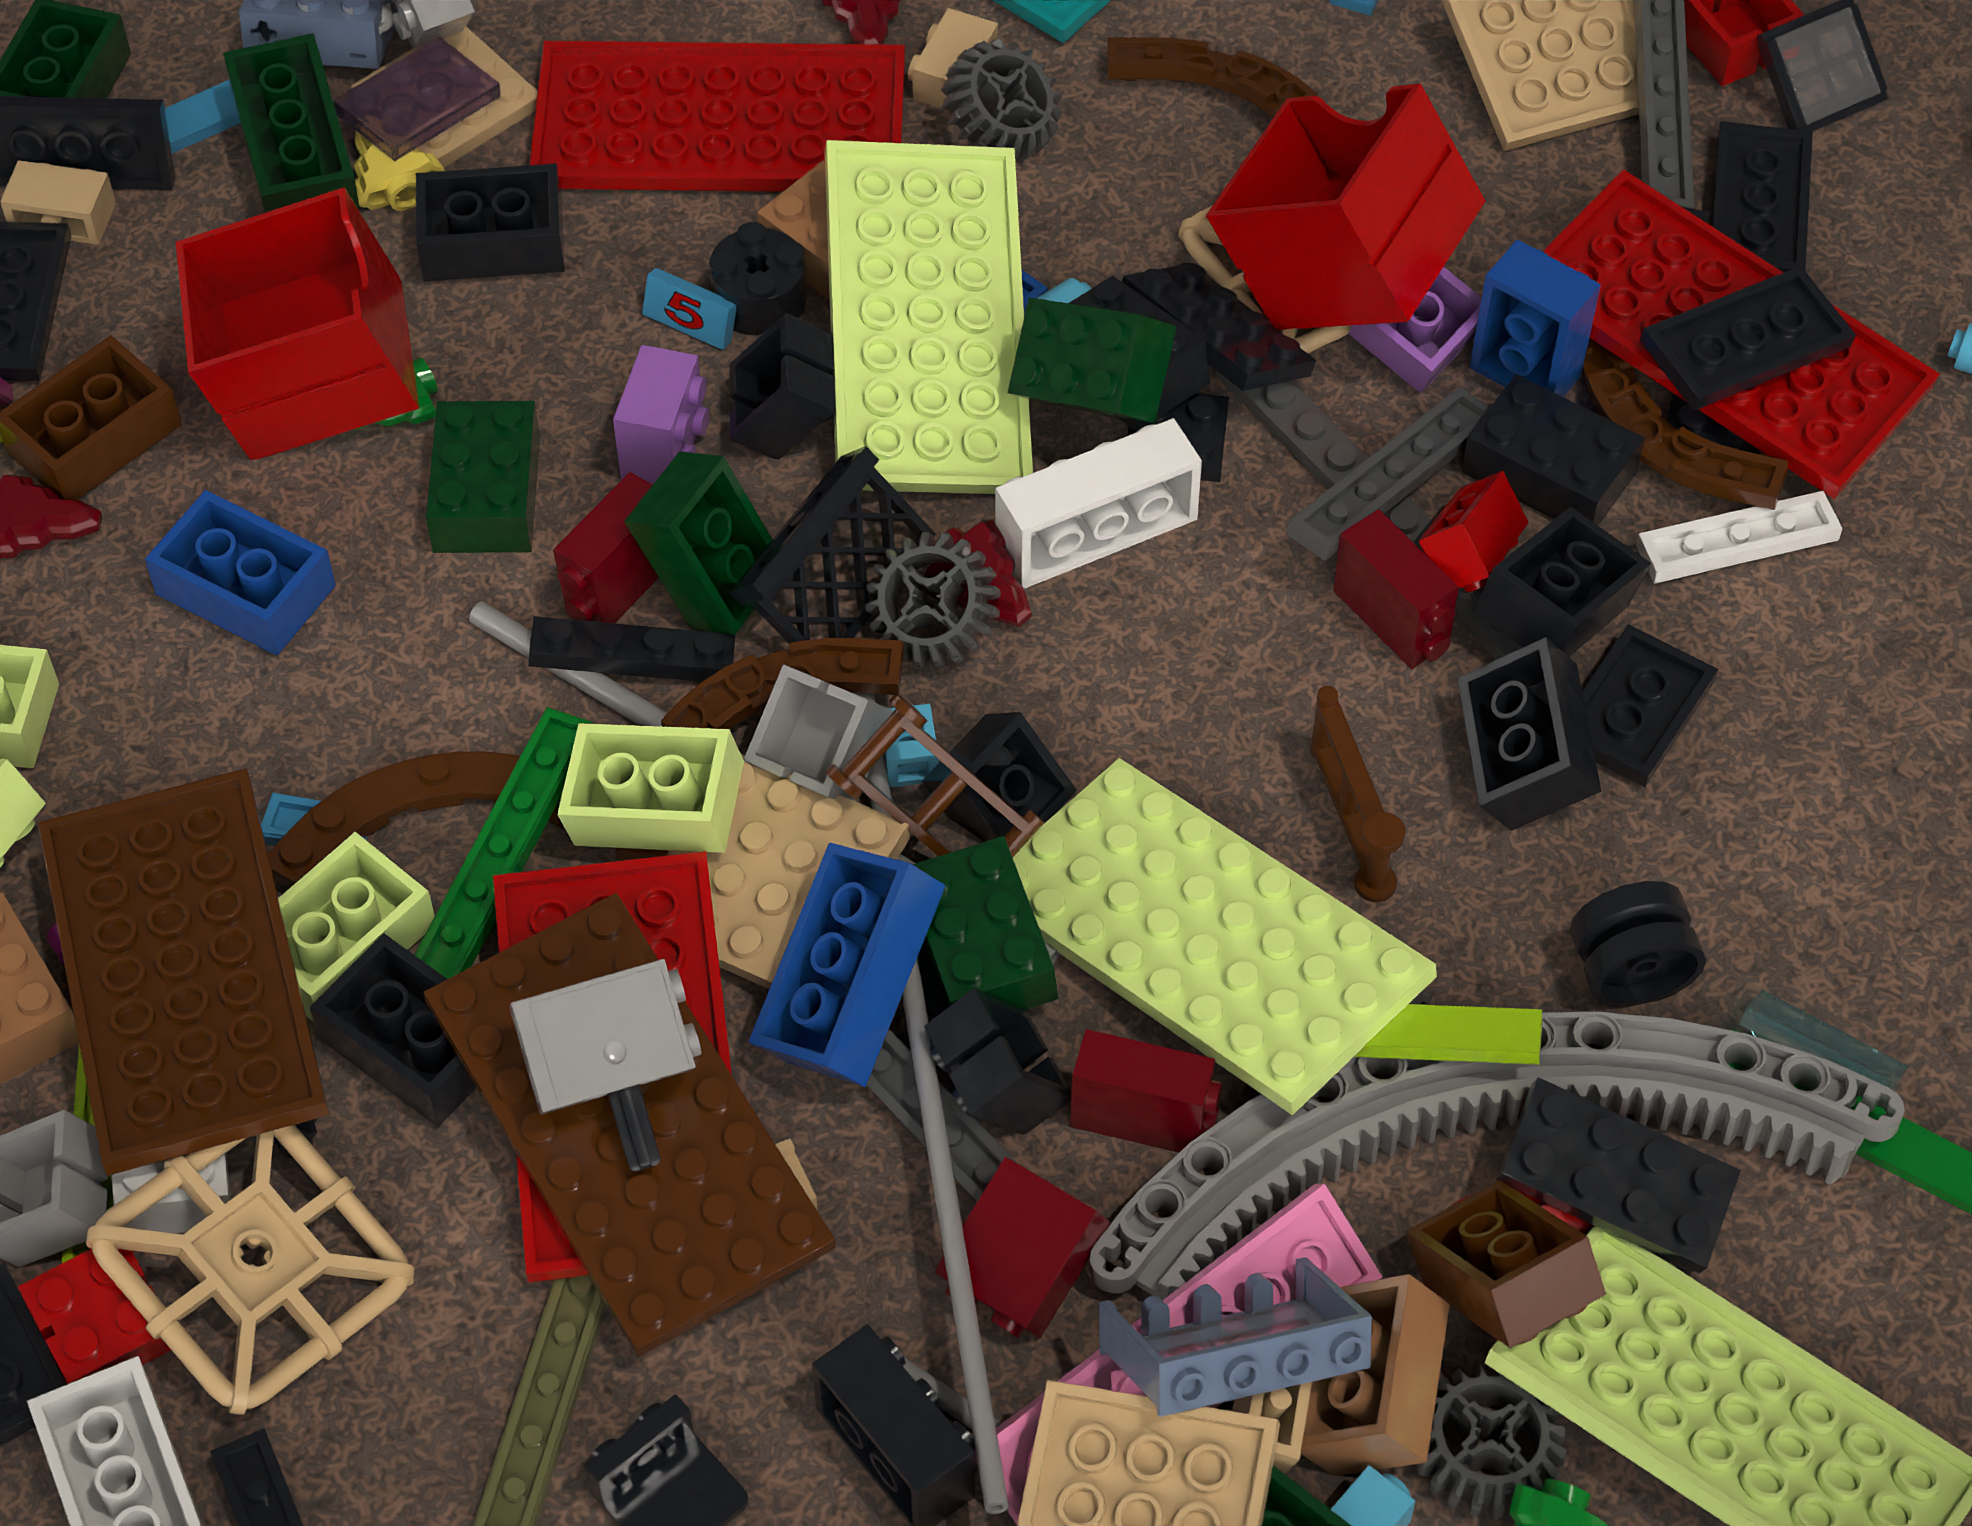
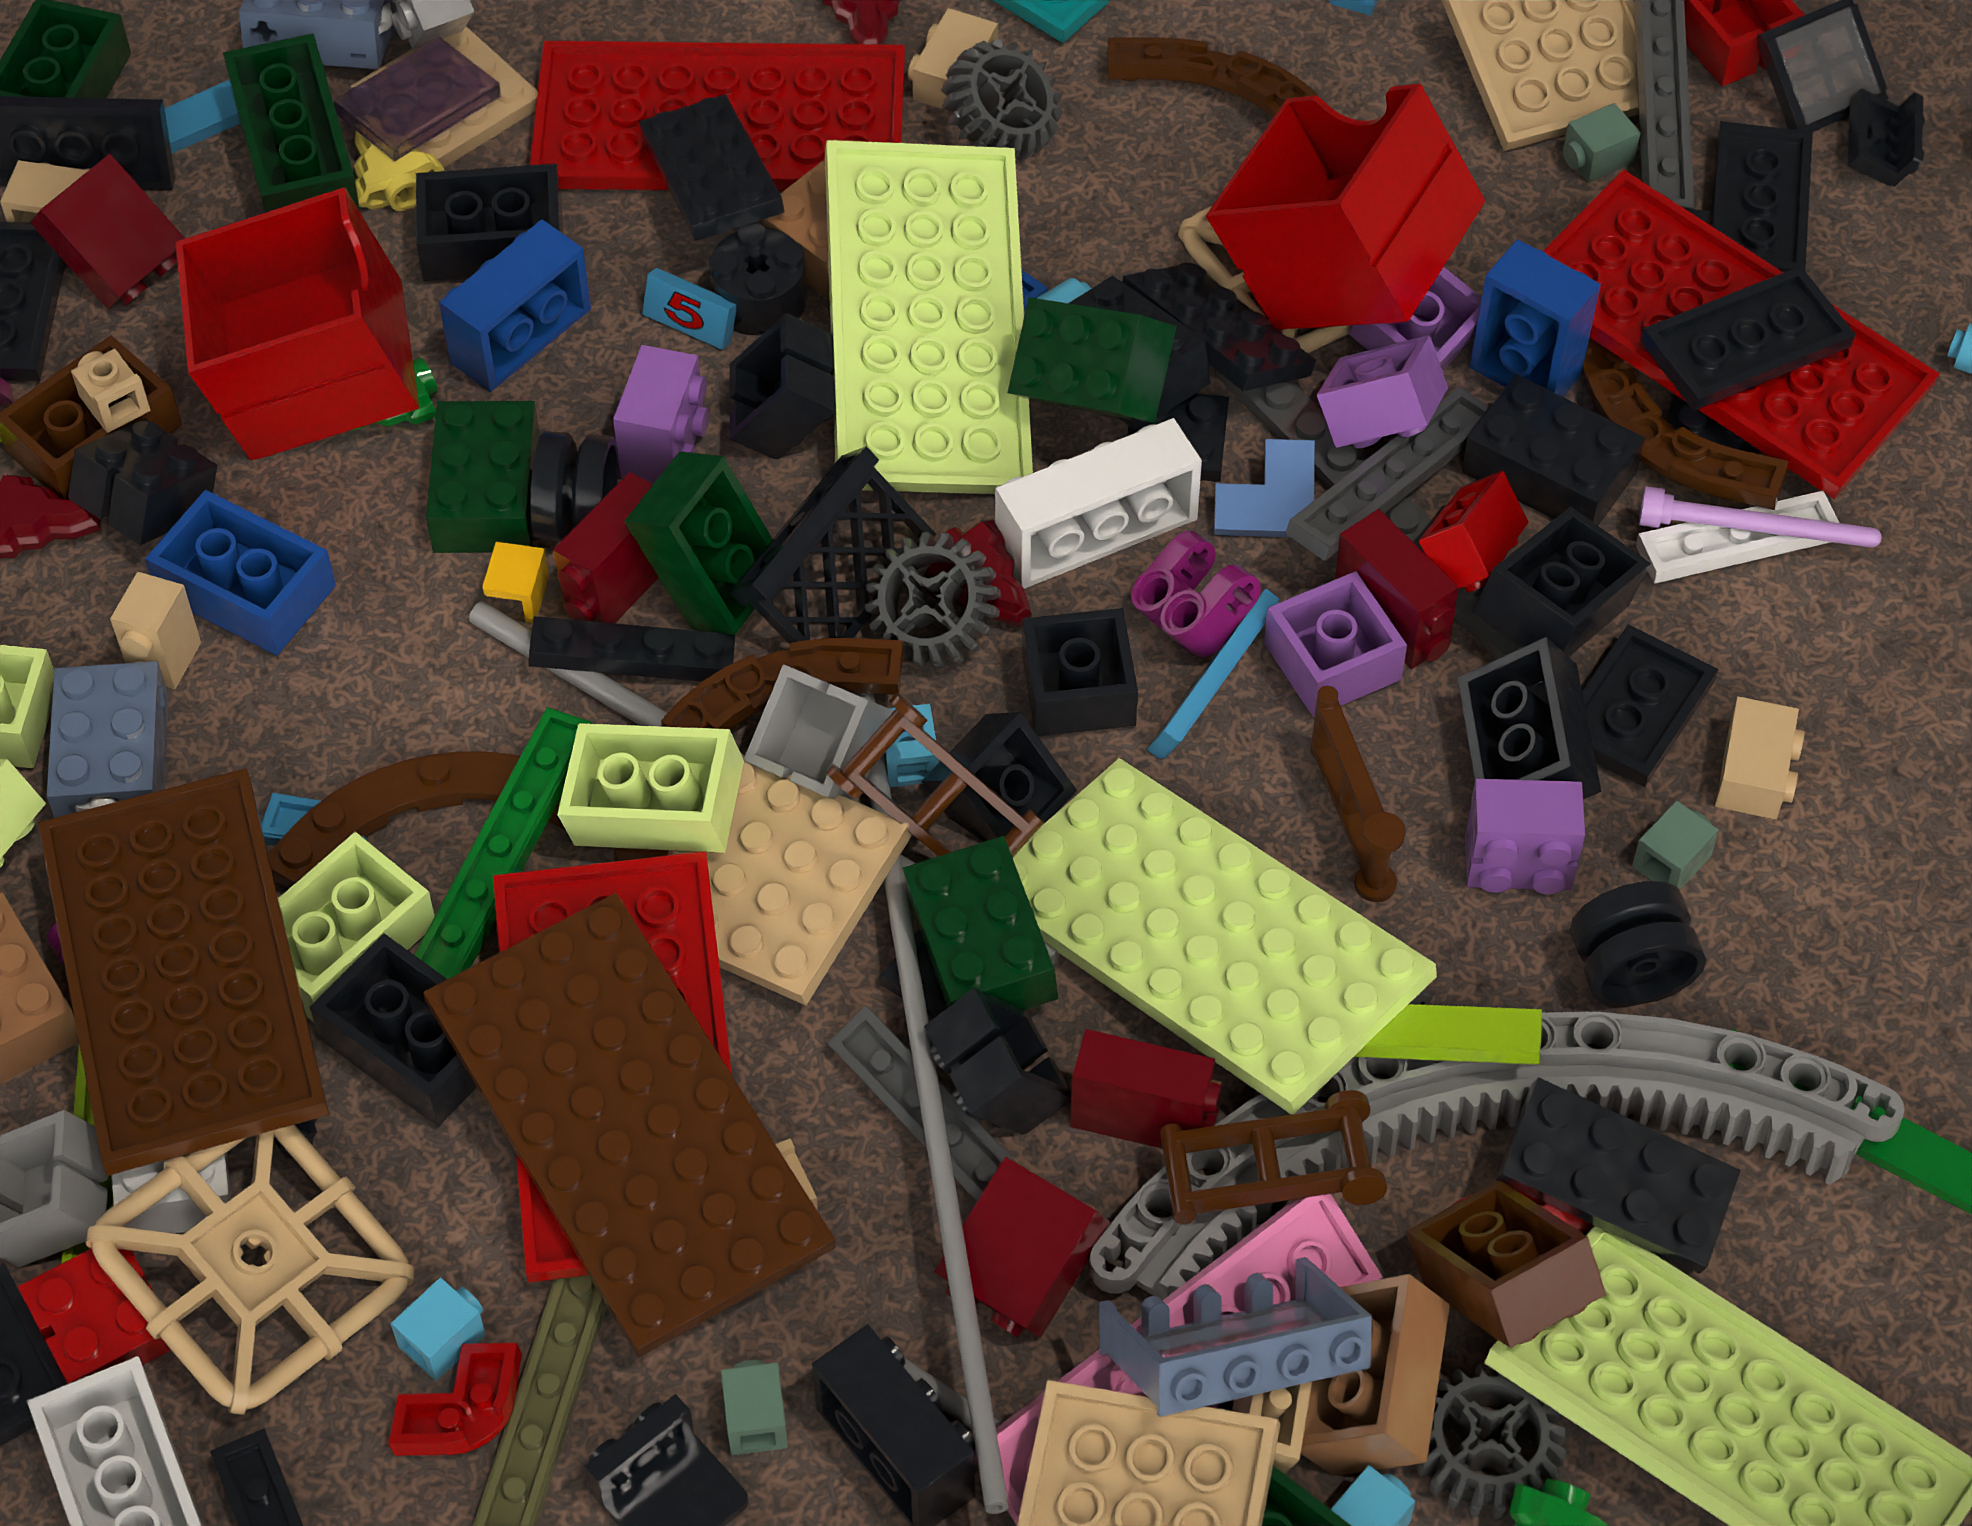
(104, 379): none -> tan brick
(106, 735): none -> sand blue piece
(109, 233): none -> dark red brick
(149, 476): none -> black piece
(156, 625): none -> tan brick
(438, 1326): none -> medium azure brick
(469, 1415): none -> red plate
(515, 305): none -> blue brick
(519, 575): none -> yellow panel
(569, 481): none -> black wheel
(608, 1042): light grey piece -> none
(711, 167): none -> black plate
(754, 1407): none -> sand green brick
(847, 963): blue brick -> none
(1079, 672): none -> black brick
(1192, 618): none -> magenta piece
(1212, 678): none -> dark azure tile
(1268, 507): none -> medium blue tile
(1335, 640): none -> medium lavender brick
(1342, 1112): none -> reddish brown piece
(1382, 393): none -> medium lavender brick
(1524, 835): none -> medium lavender piece
(1601, 143): none -> sand green brick
(1662, 508): none -> lavender piece
(1676, 846): none -> sand green brick
(1758, 758): none -> tan brick
(1792, 1027): clear light blue plate -> none
(1885, 136): none -> black bracket

